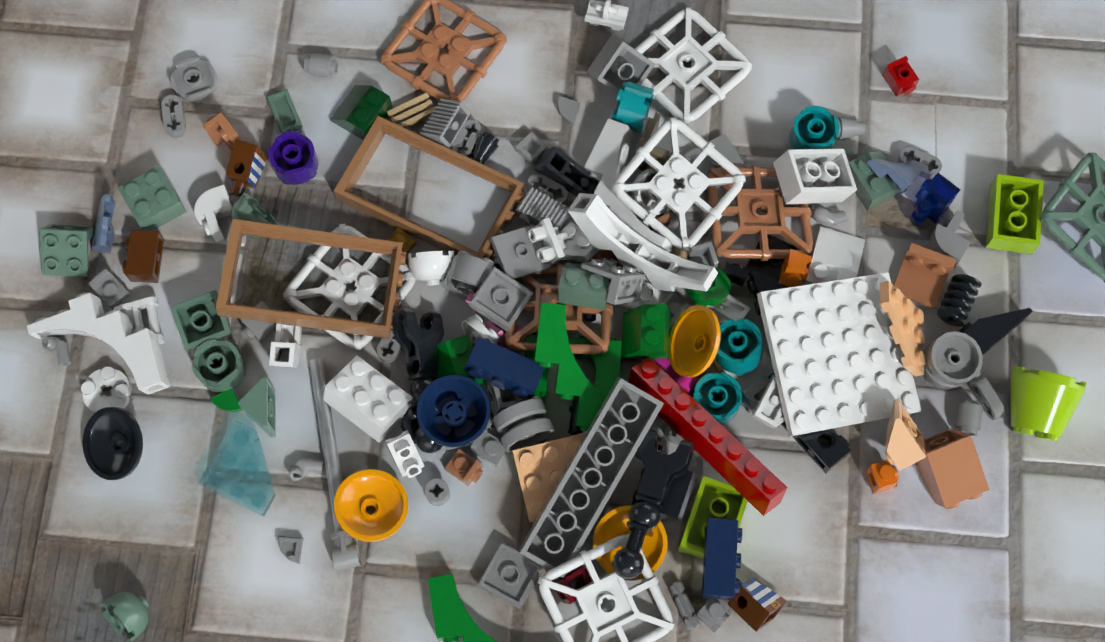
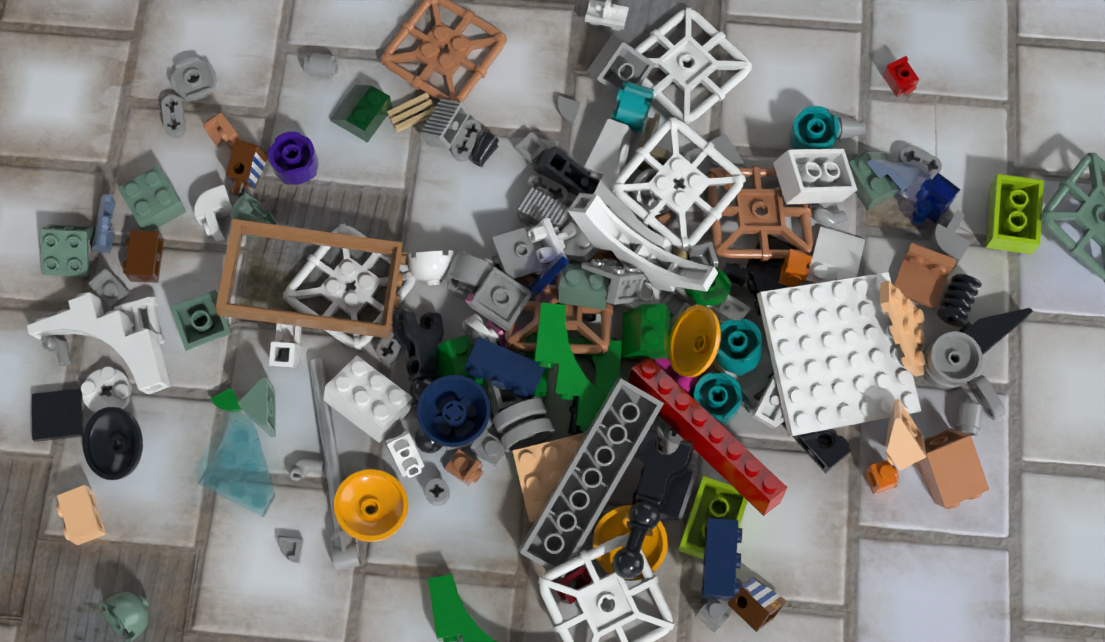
(57, 415): none -> black tile
(80, 515): none -> light nougat brick
(217, 352): sand green brick -> none
(258, 329): light grey brick -> none
(284, 111): sand green tile -> none
(367, 149): medium nougat door -> none
(400, 236): pearl gold plate -> none
(410, 422): black arm -> none
(510, 575): light grey plate -> none
(548, 274): none -> clear blue tile
(684, 605): light grey axle -> none
(1043, 402): lime cone -> none

